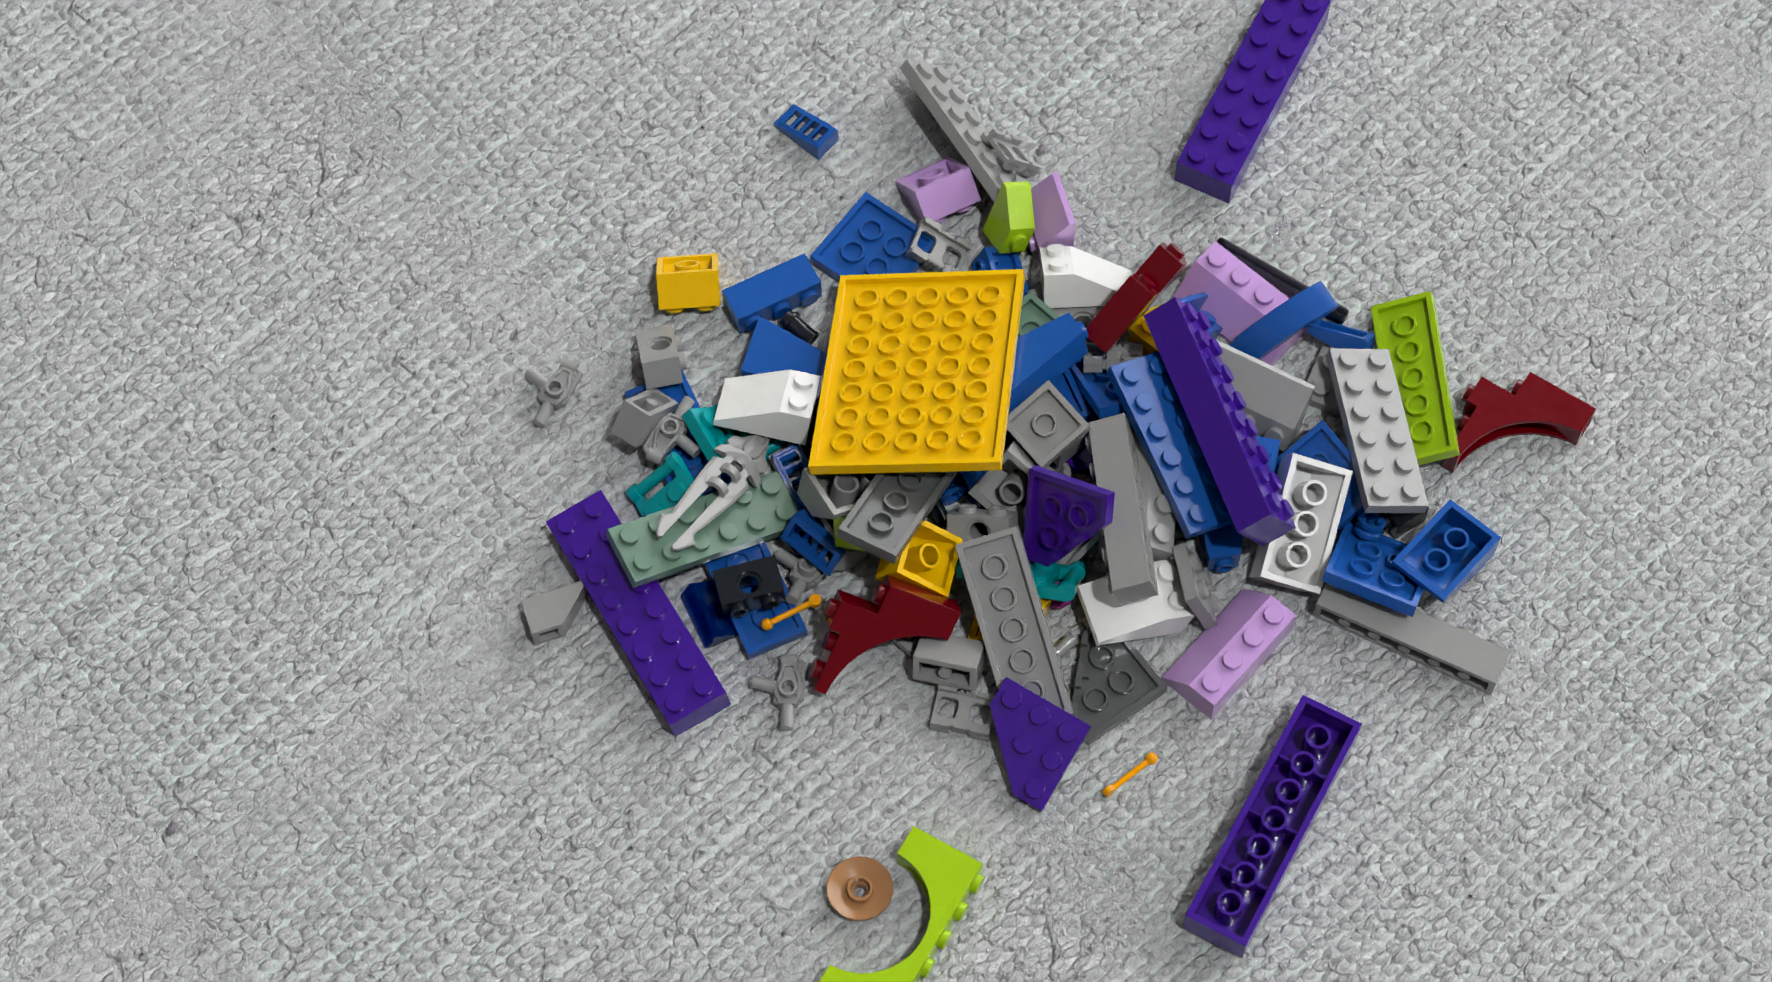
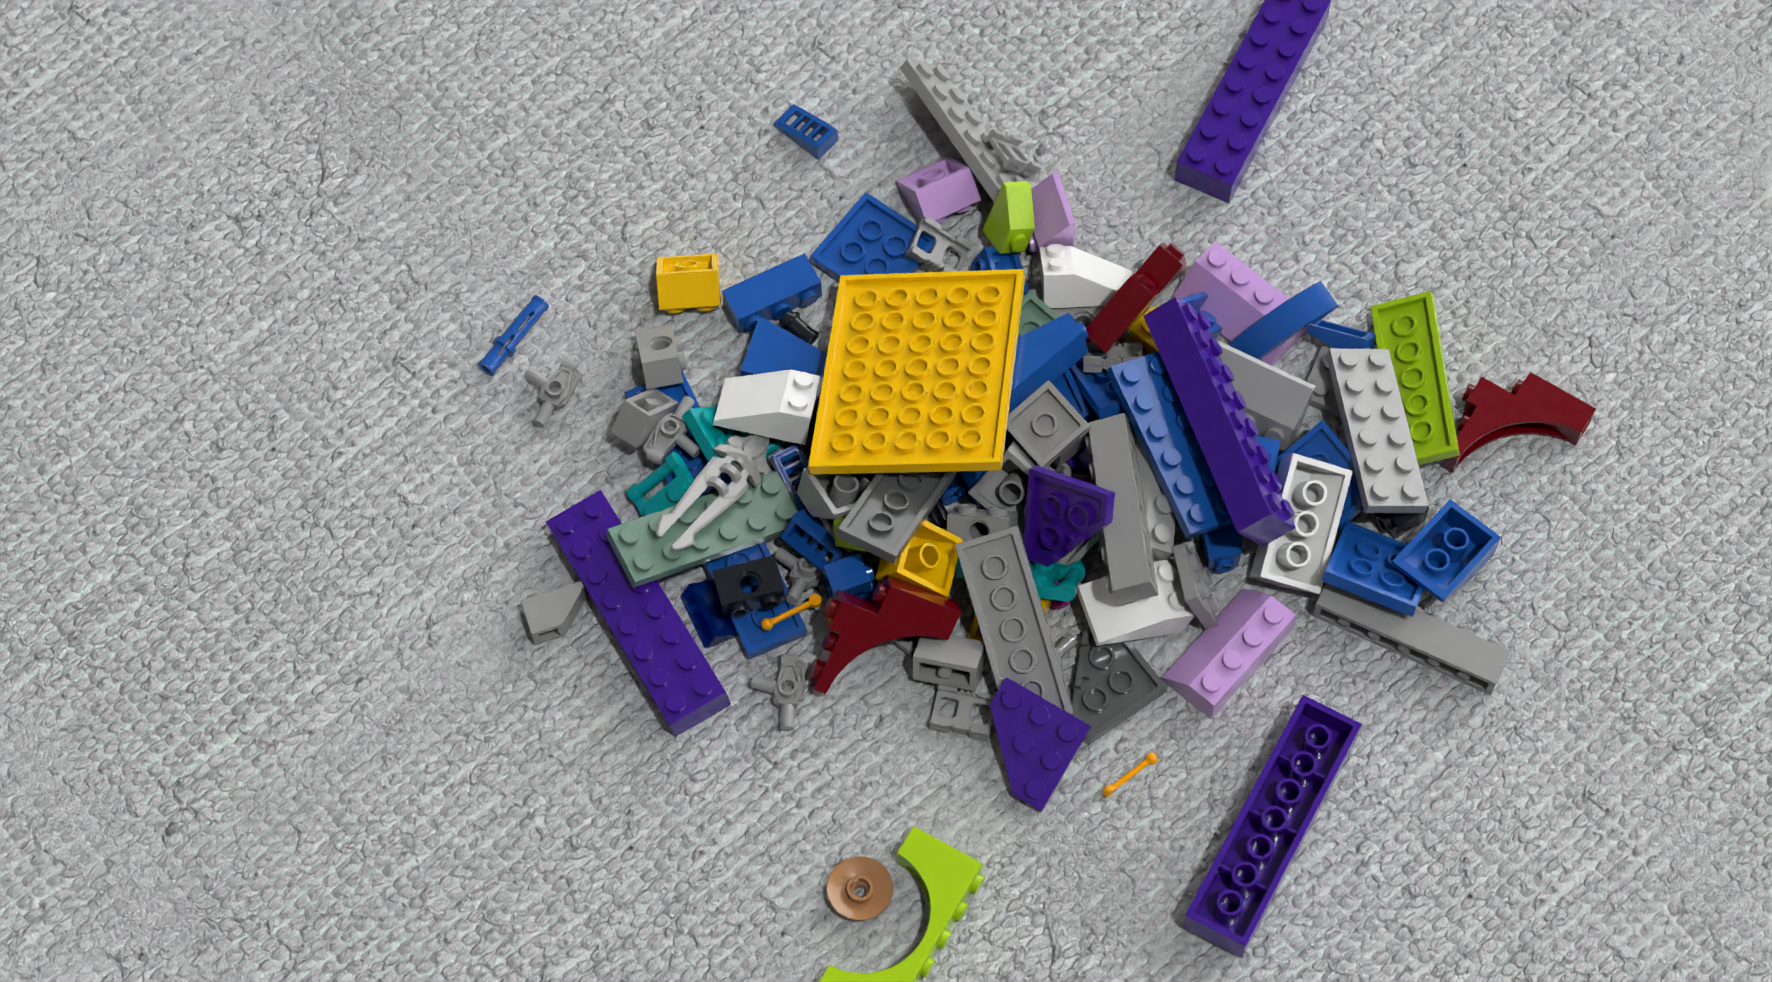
(491, 360): none -> blue pin
(849, 576): none -> blue brick
(1277, 278): black axle -> none
(1369, 526): blue bush -> none

